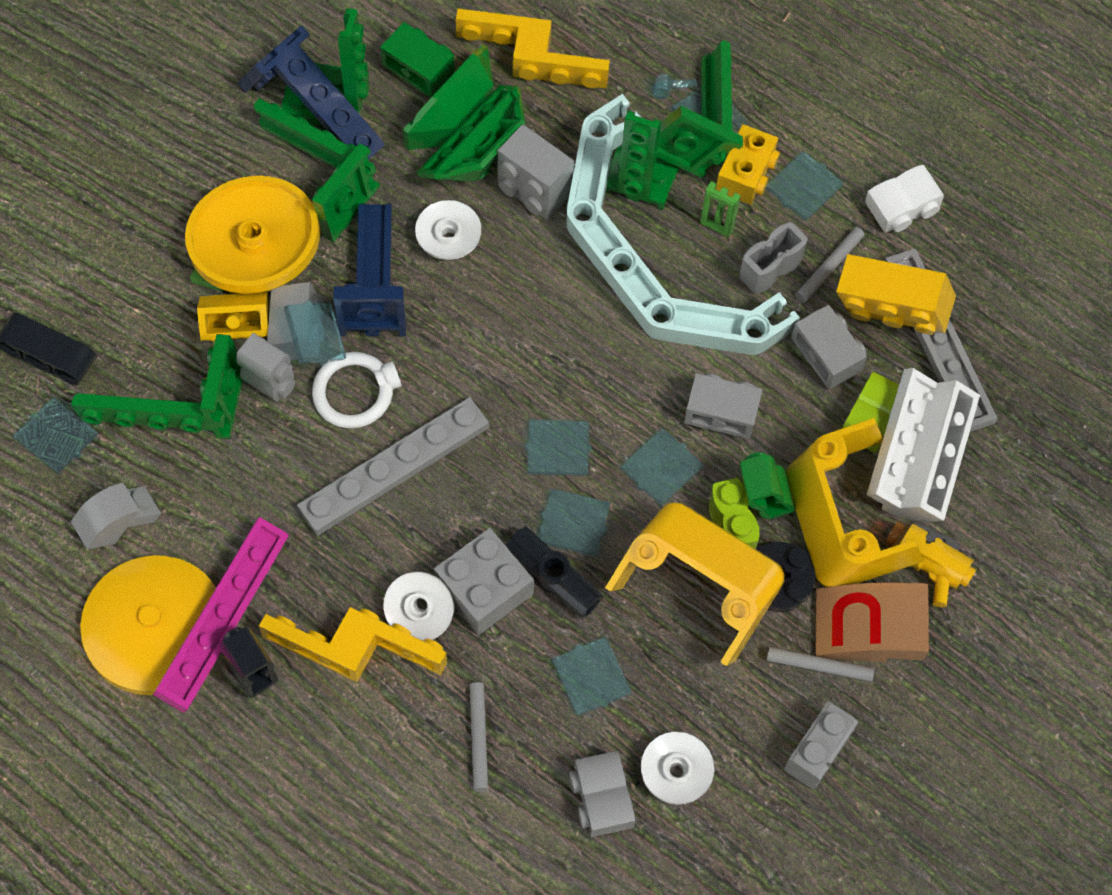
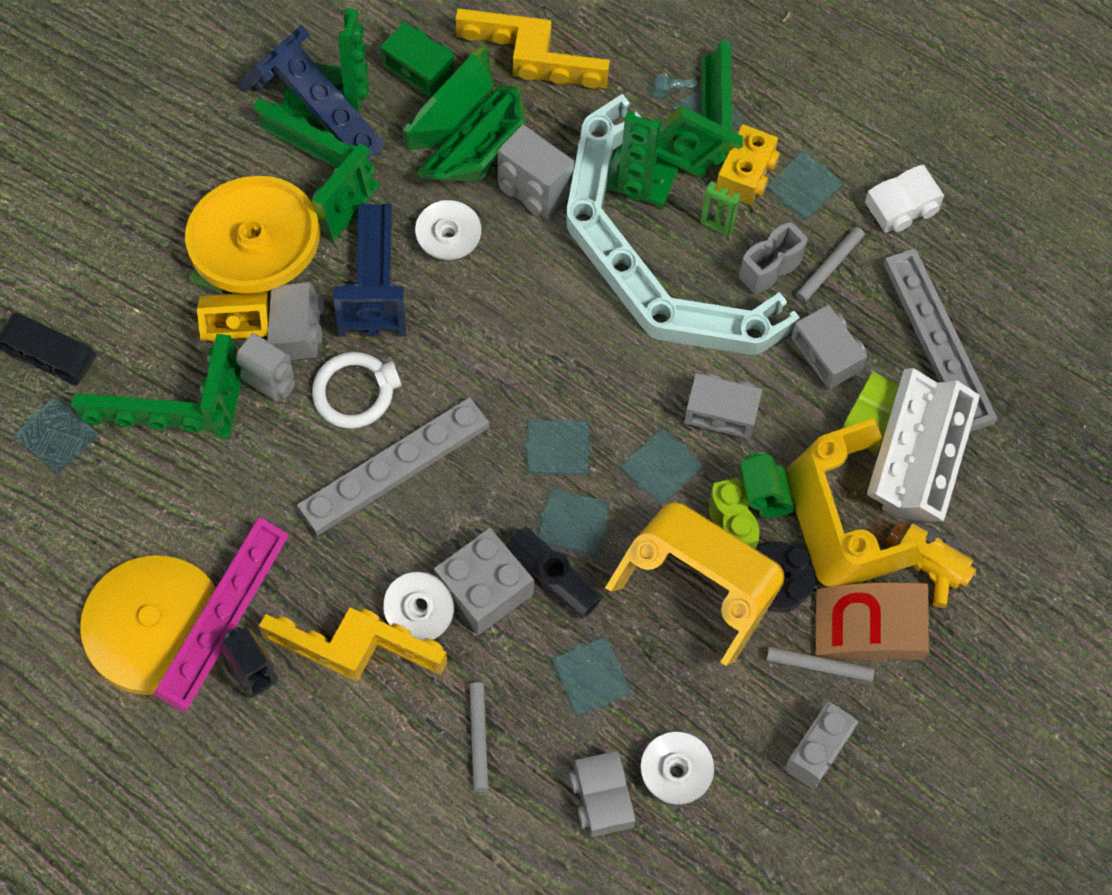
(110, 512): light grey brick -> none
(314, 332): clear light blue piece -> none
(896, 294): yellow brick -> none

